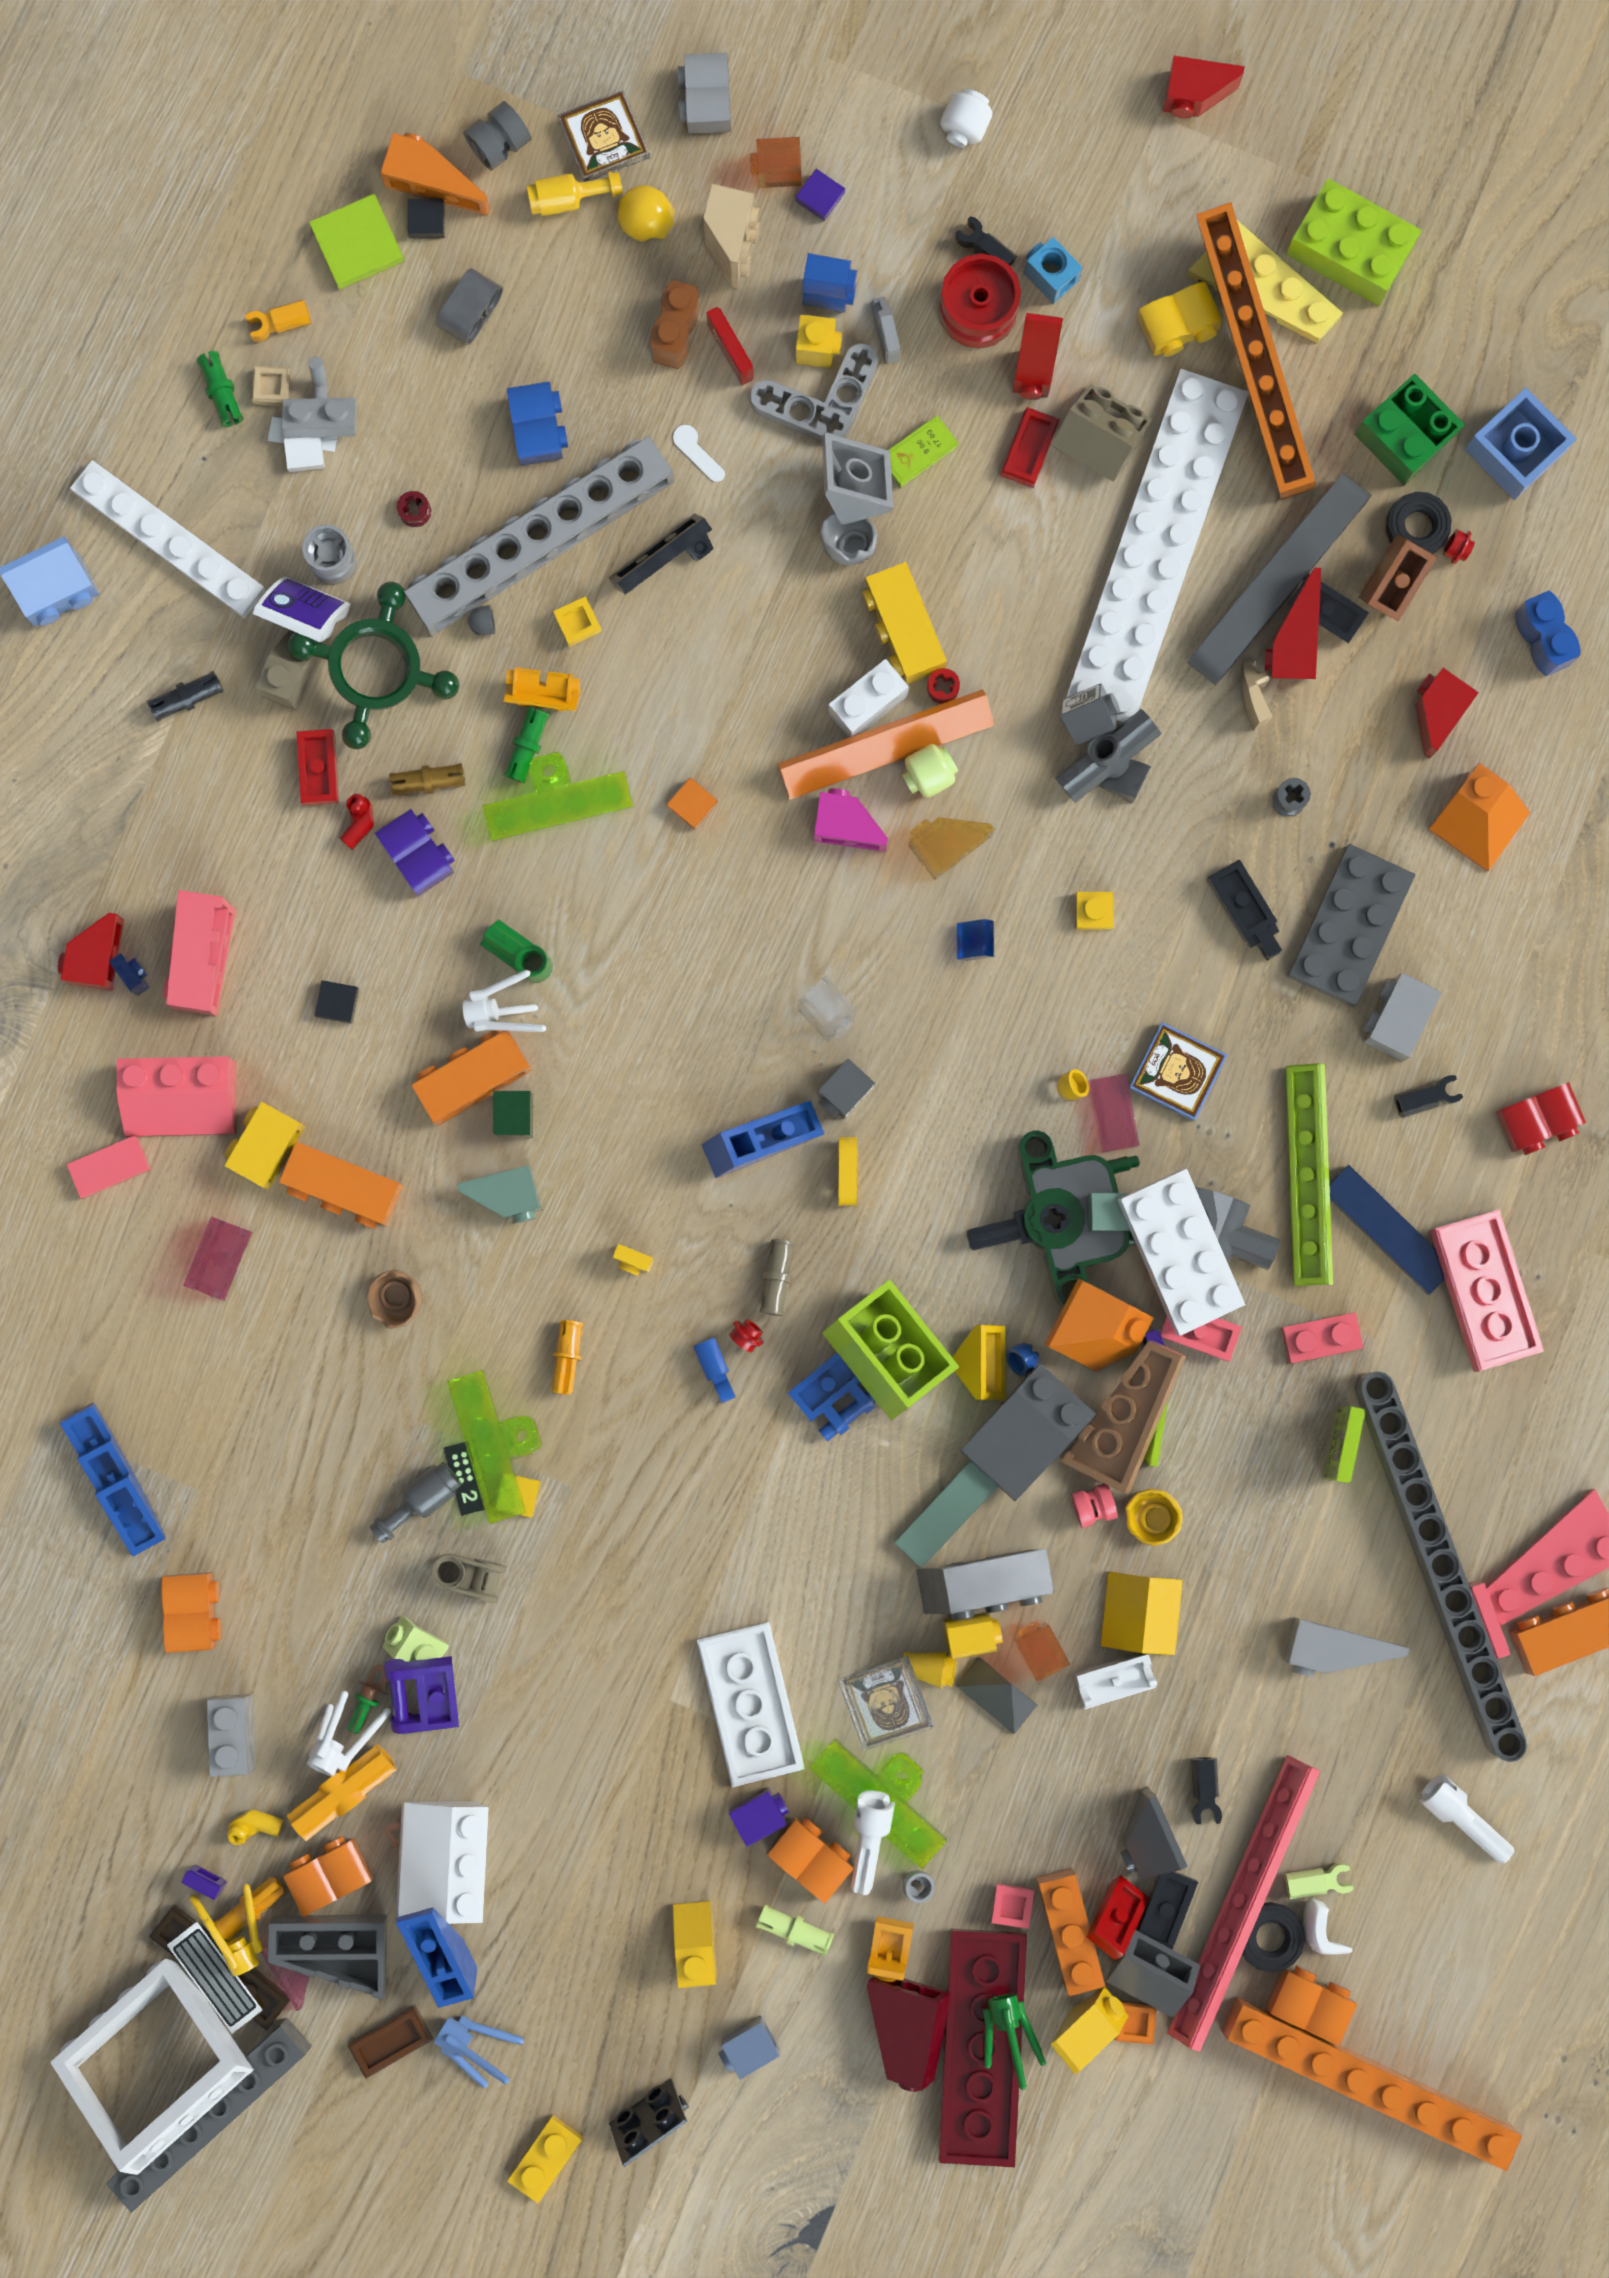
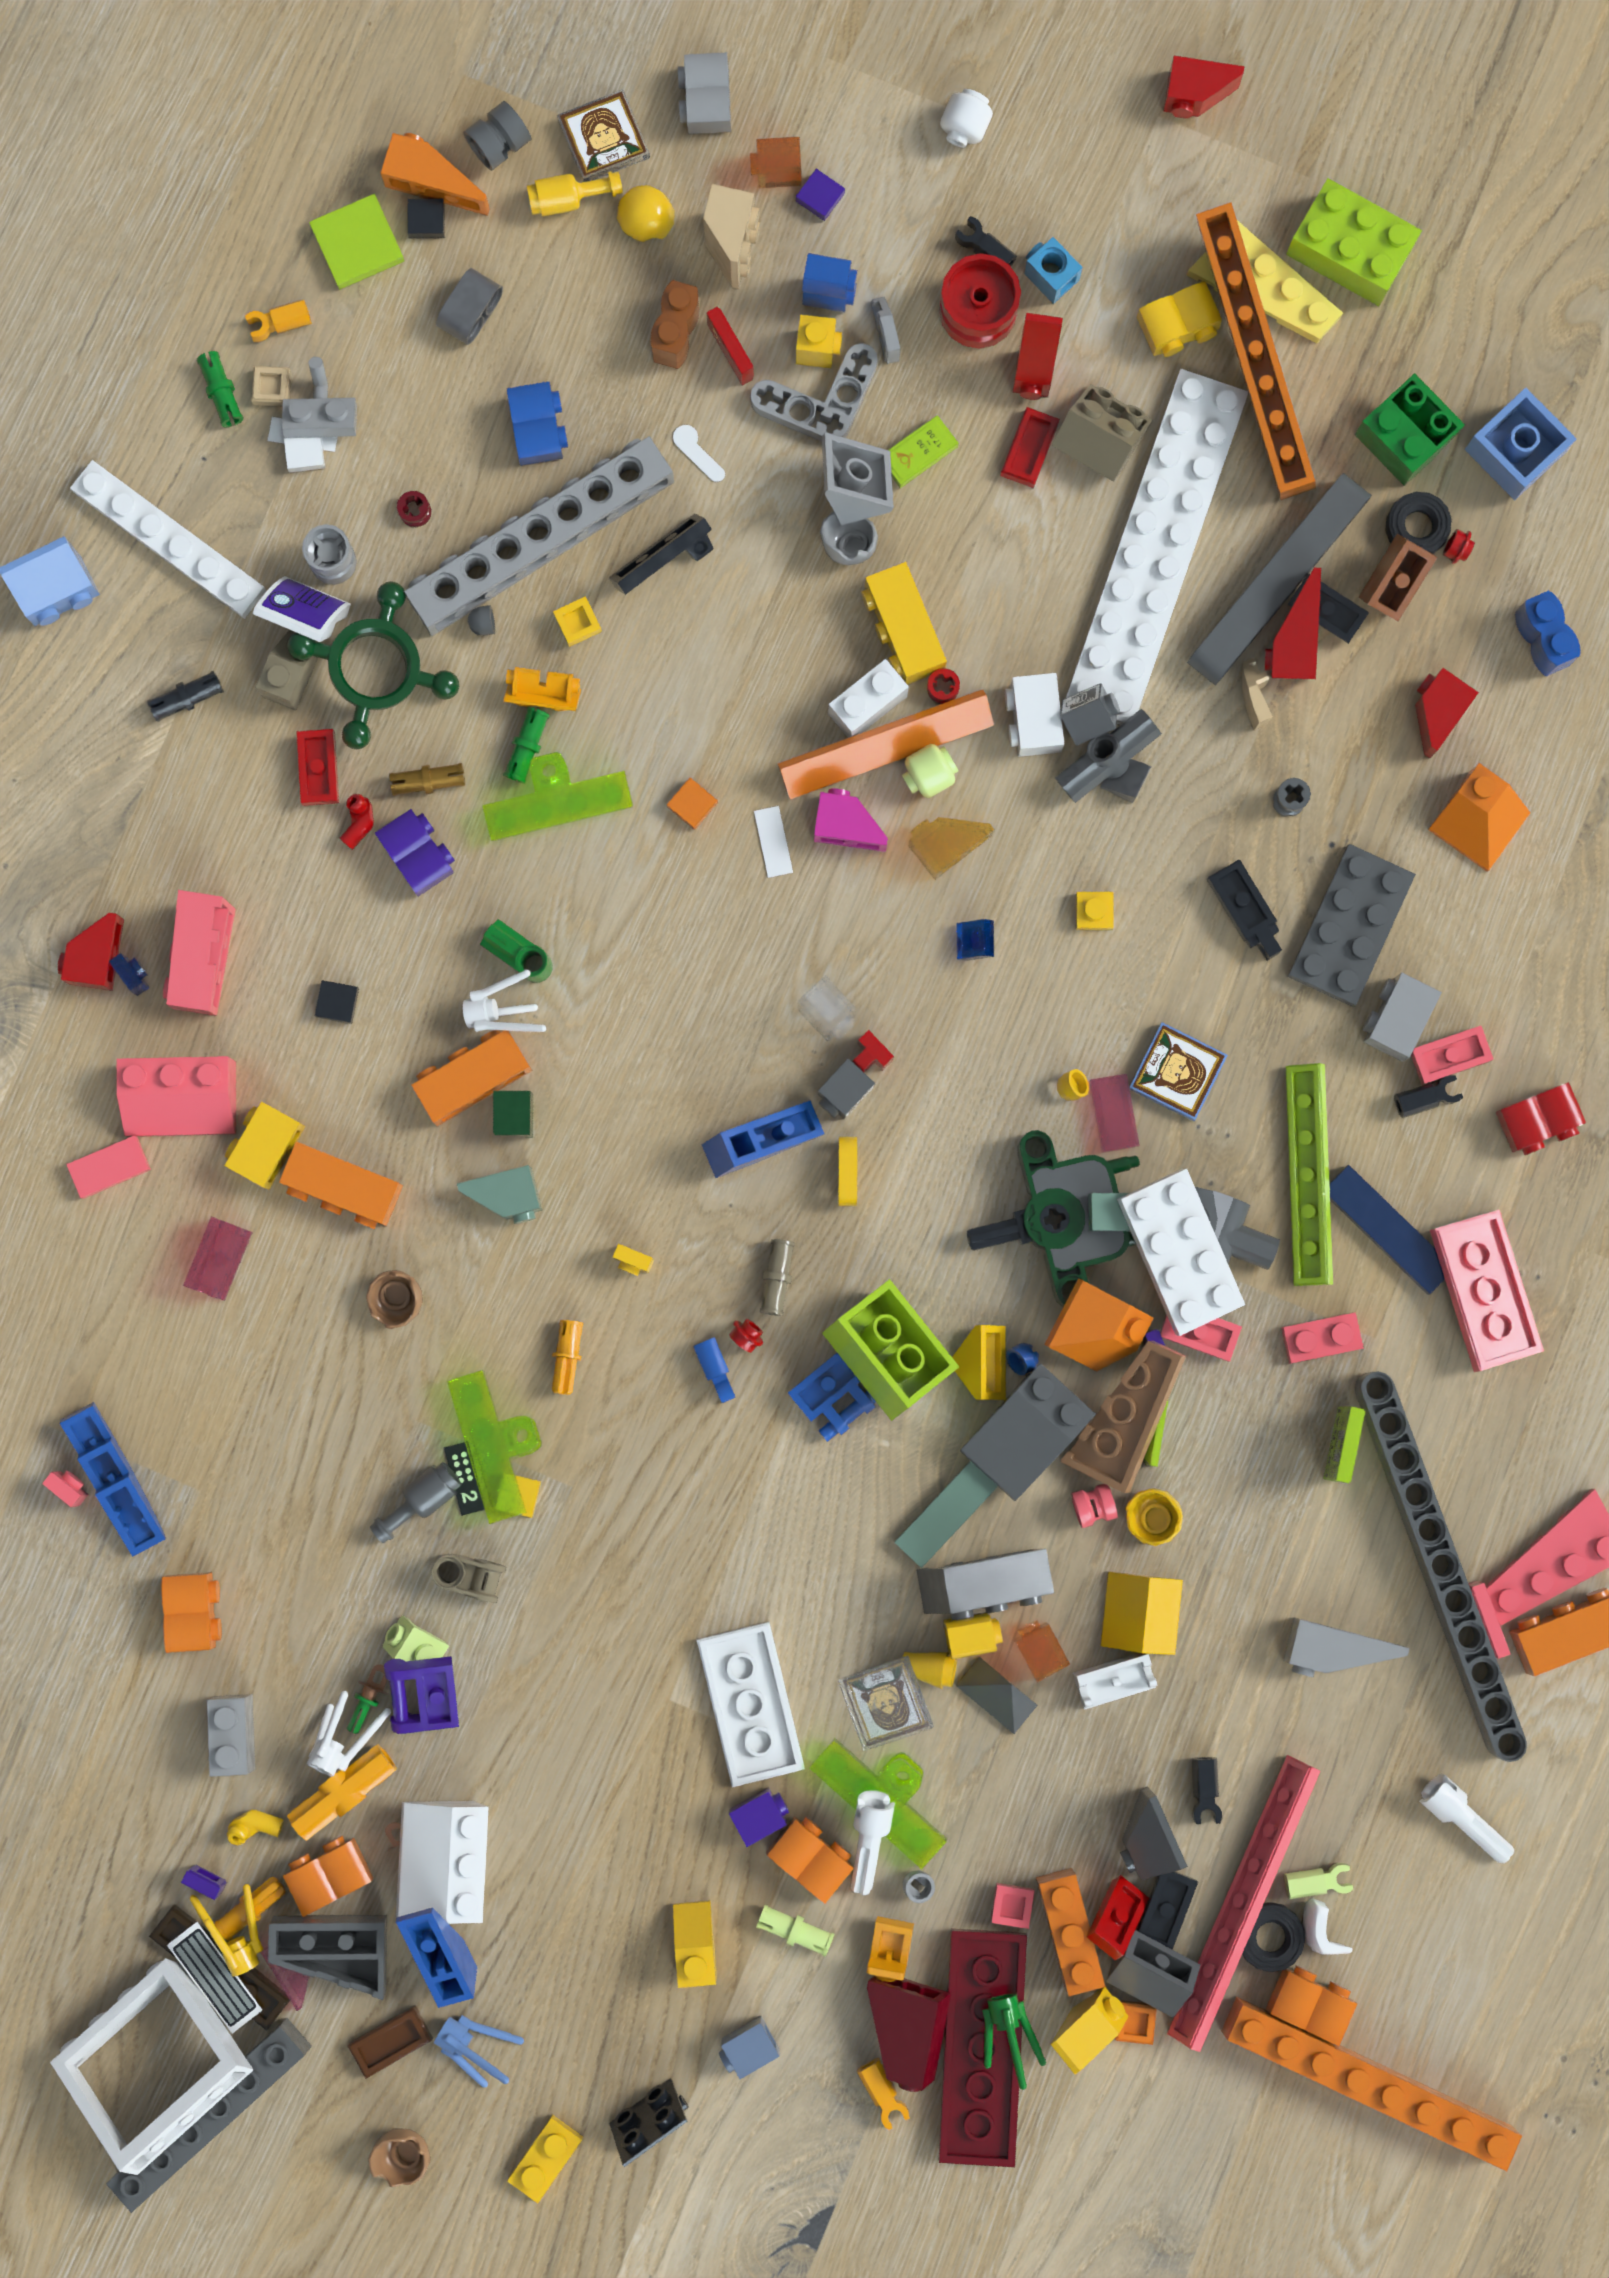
(66, 1487): none -> coral plate
(399, 2157): none -> medium nougat hair
(773, 841): none -> white sticker
(872, 1053): none -> red tile
(881, 2090): none -> light orange bar
(1036, 715): none -> white brick
(1451, 1055): none -> coral plate

